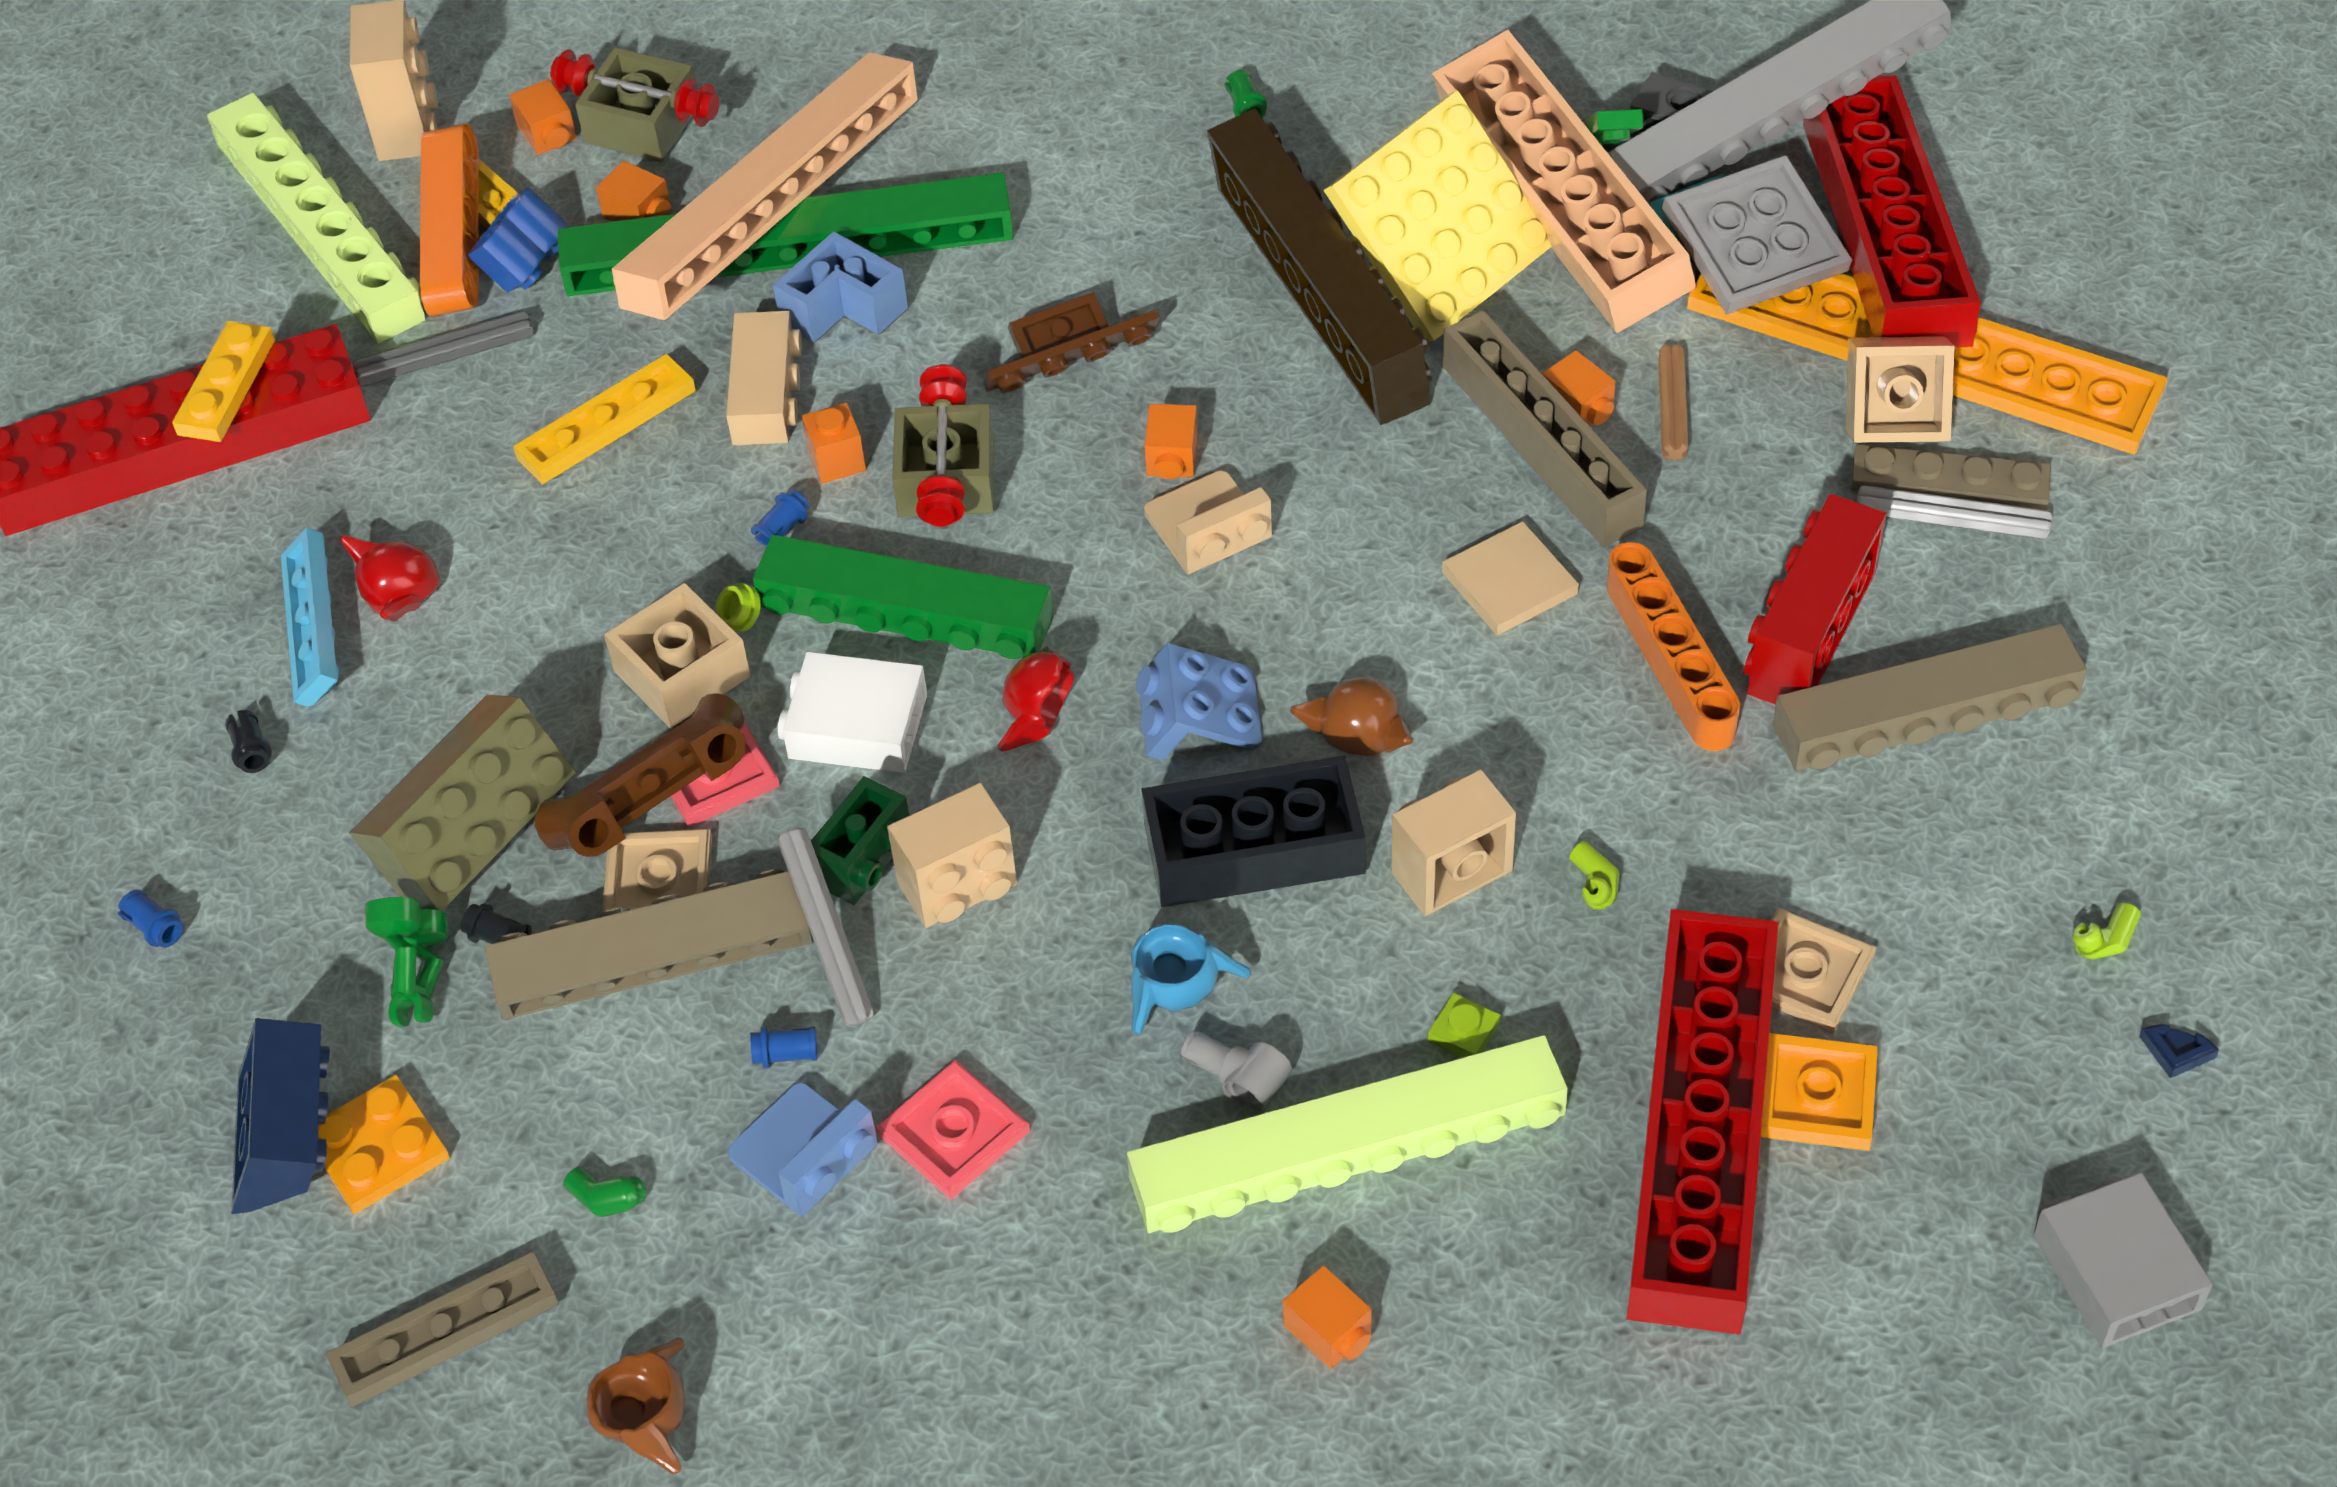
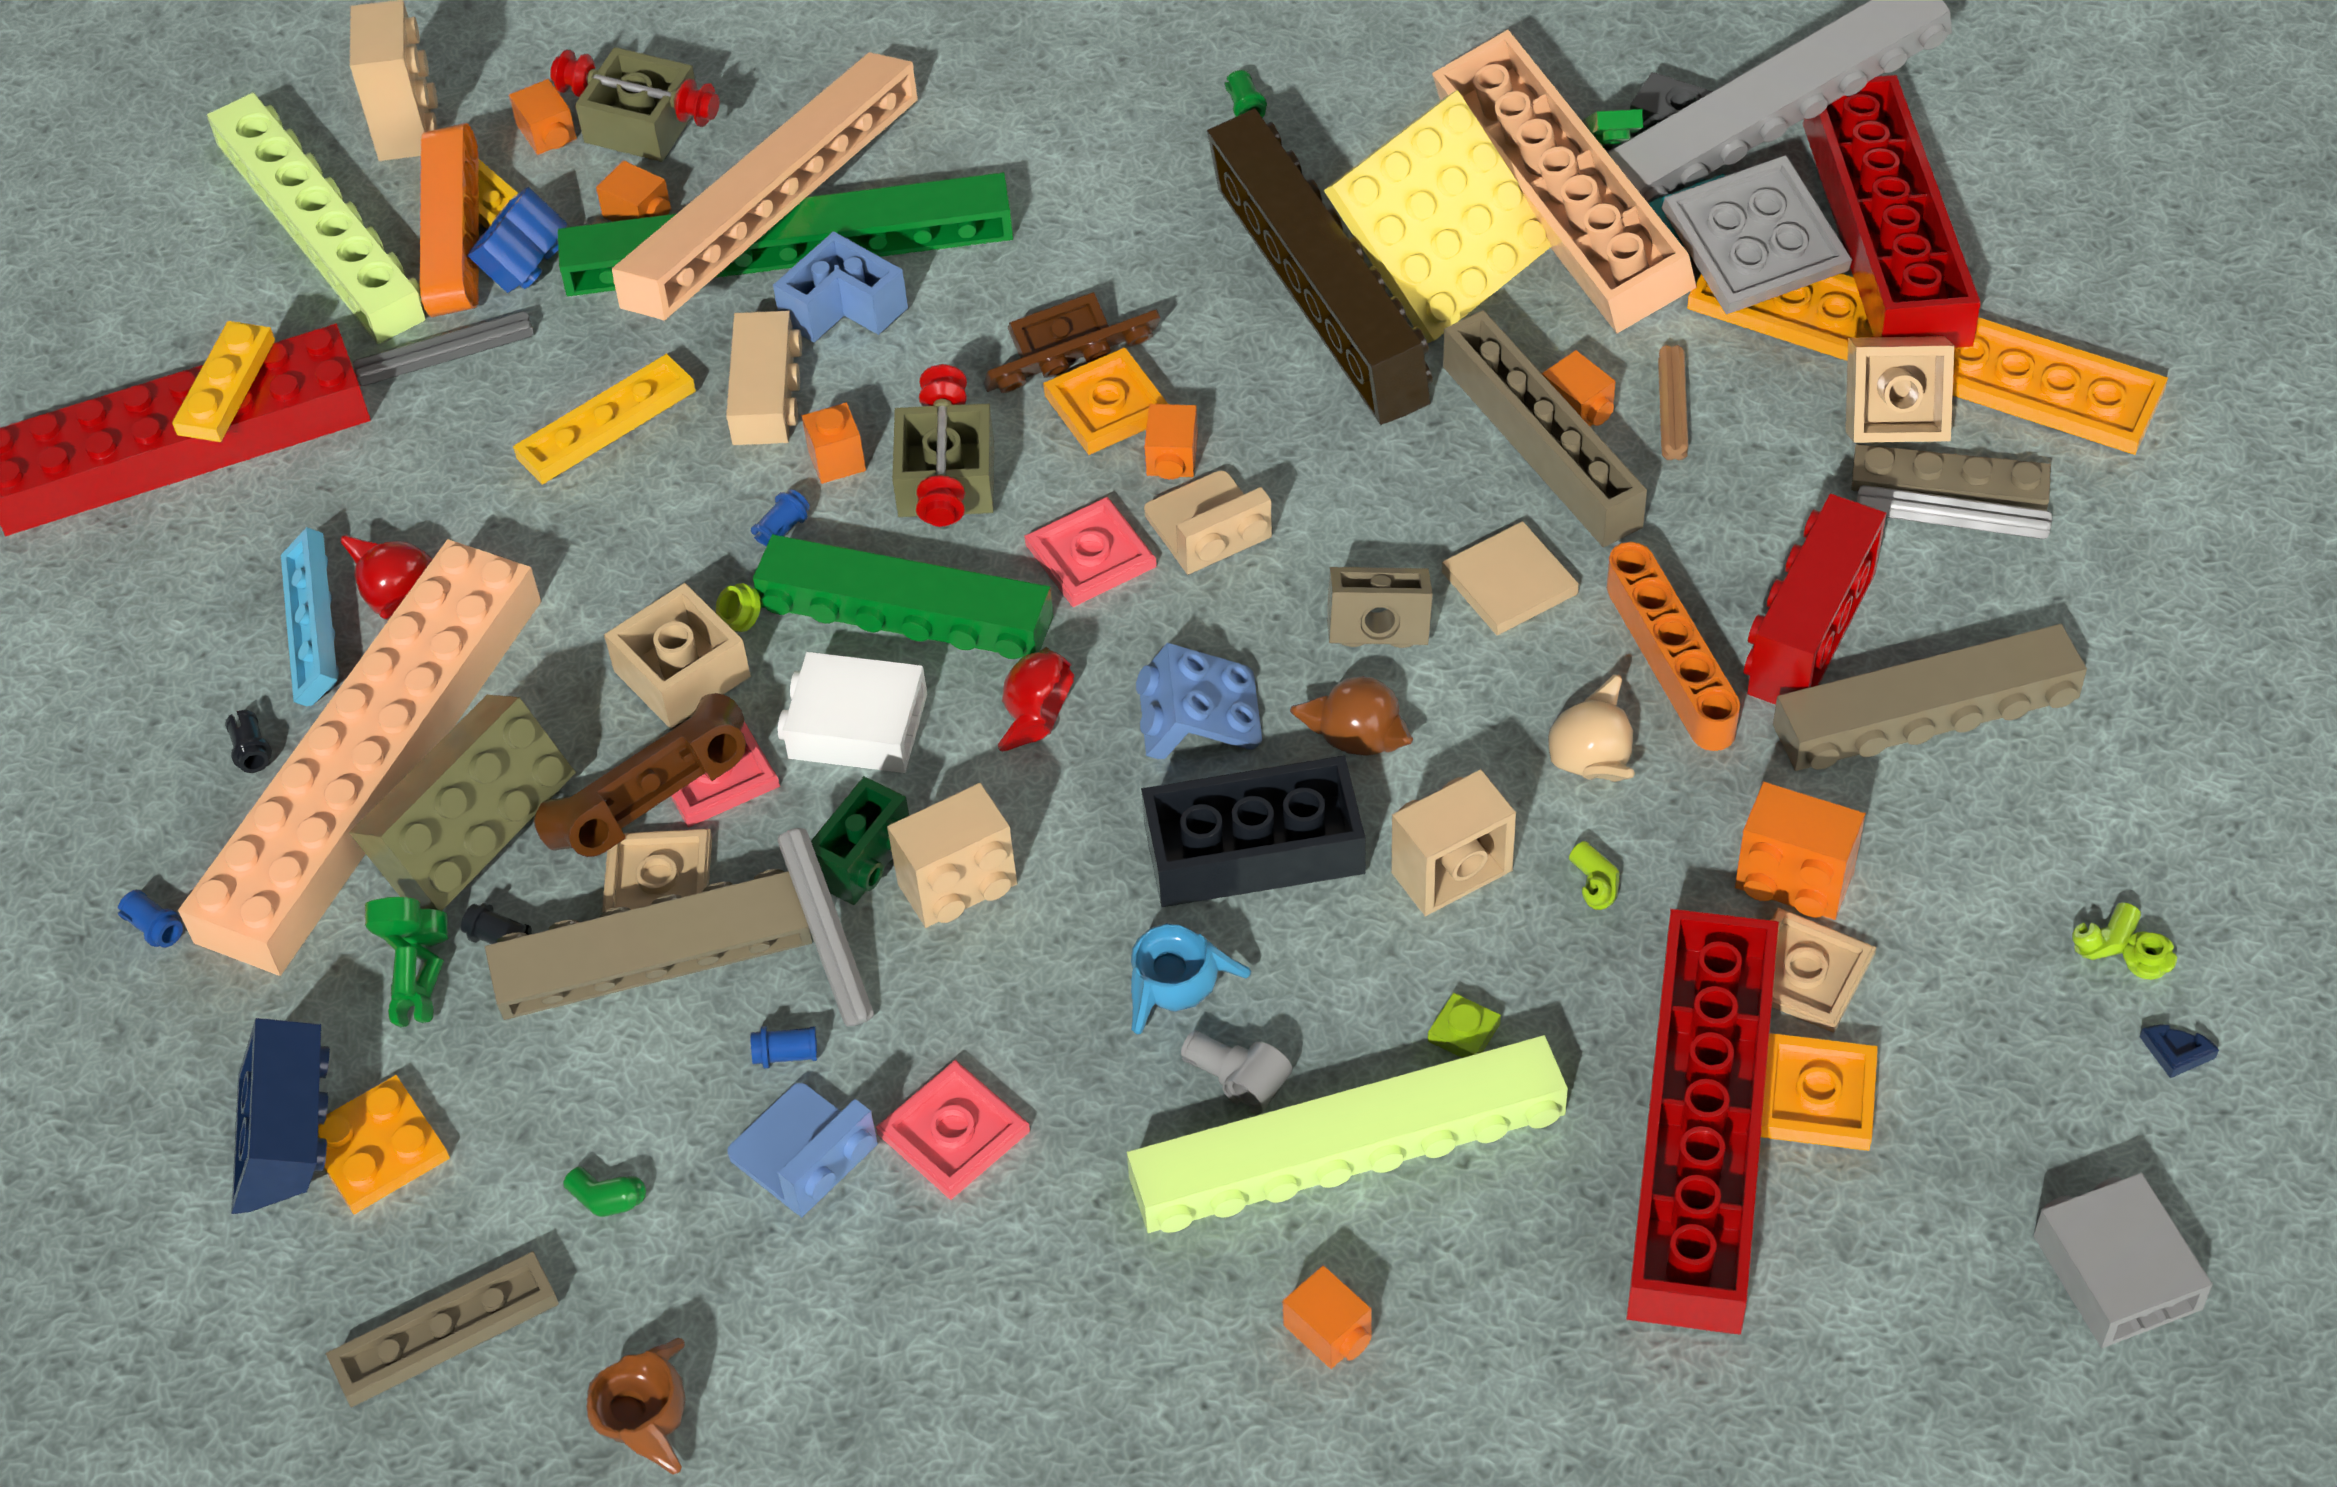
(380, 723): none -> light nougat brick
(1090, 551): none -> coral tile
(1103, 400): none -> light orange plate
(1359, 590): none -> dark tan brick
(1594, 736): none -> tan piece
(1799, 851): none -> orange brick
(2147, 965): none -> lime plate

